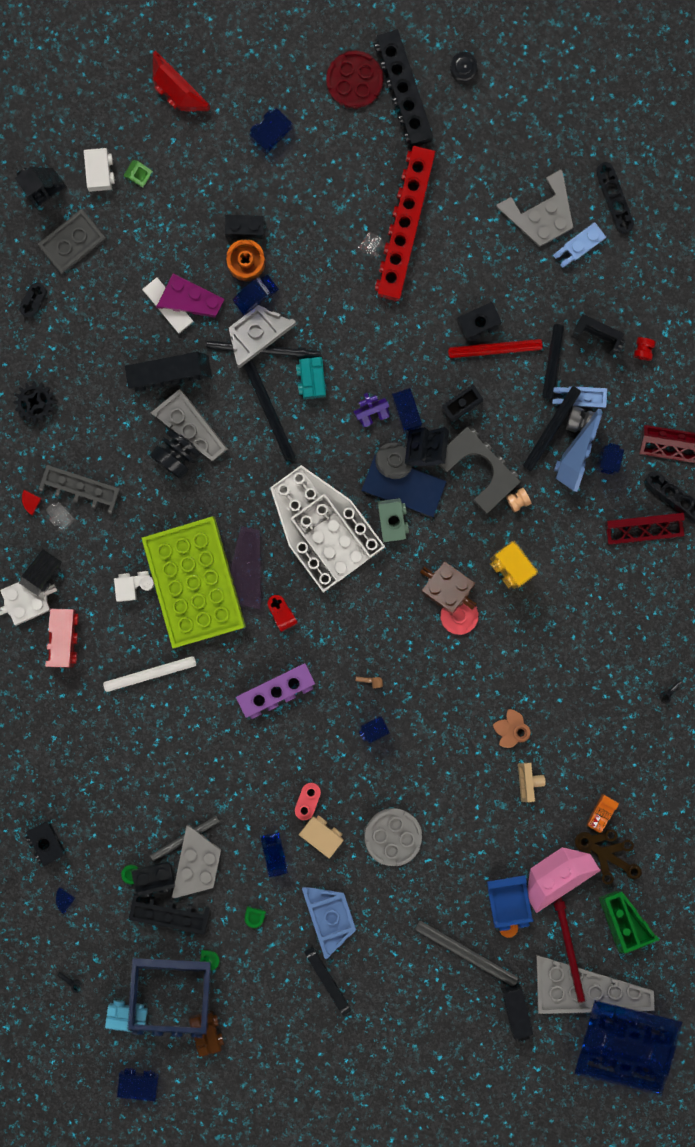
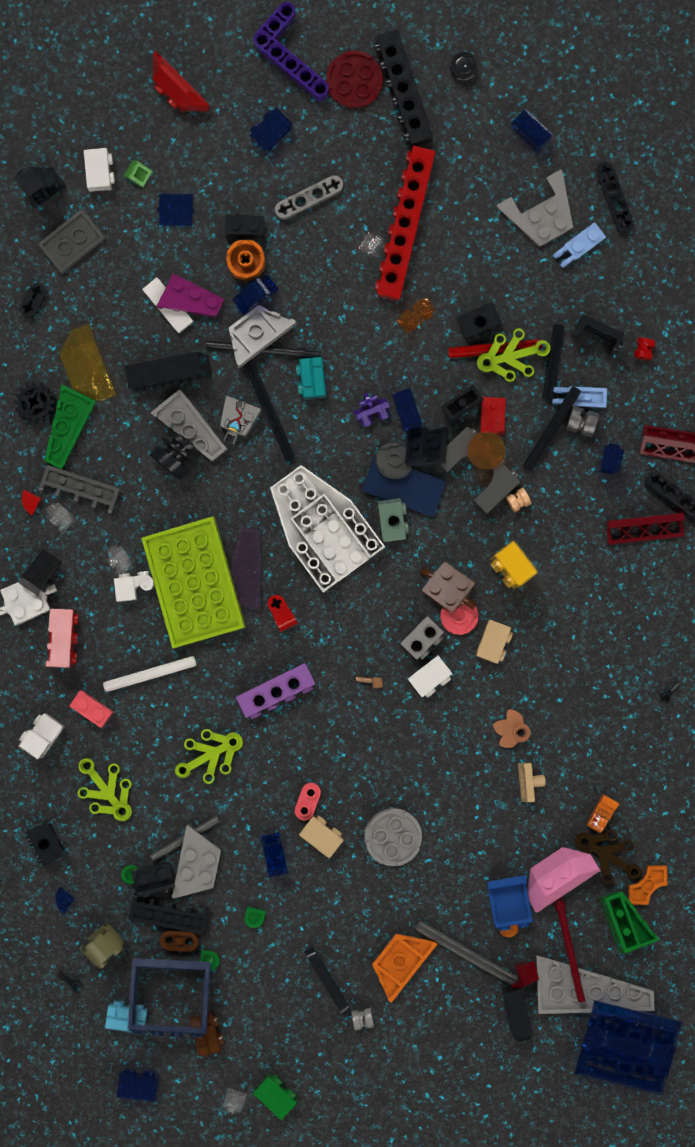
(41, 736): none -> white brick
(69, 420): none -> green wing
(85, 364): none -> clear yellow wedge
(91, 708): none -> coral brick
(102, 945): none -> olive brick
(107, 792): none -> lime plant
(119, 559): none -> clear brick
(175, 209): none -> clear blue piece
(179, 942): none -> reddish brown plate
(212, 754): none -> lime plant
(234, 1101): none -> clear brick
(238, 418): none -> light grey torso
(275, 1096): none -> green brick
(286, 56): none -> dark purple beam
(310, 200): none -> light grey beam
(330, 917): medium blue wing -> none
(358, 1019): none -> light grey wheel
(373, 729): clear blue brick -> none
(400, 961): none -> orange wing
(419, 635): none -> light grey brick
(423, 310): none -> clear orange hinge
(430, 676): none -> white brick
(486, 450): none -> clear orange tile
(493, 415): none -> red piece
(493, 642): none -> tan brick
(510, 356): none -> lime plant
(527, 974): none -> dark red panel
(531, 130): none -> clear blue brick
(573, 461): medium blue wedge -> none
(641, 891): none -> orange tile

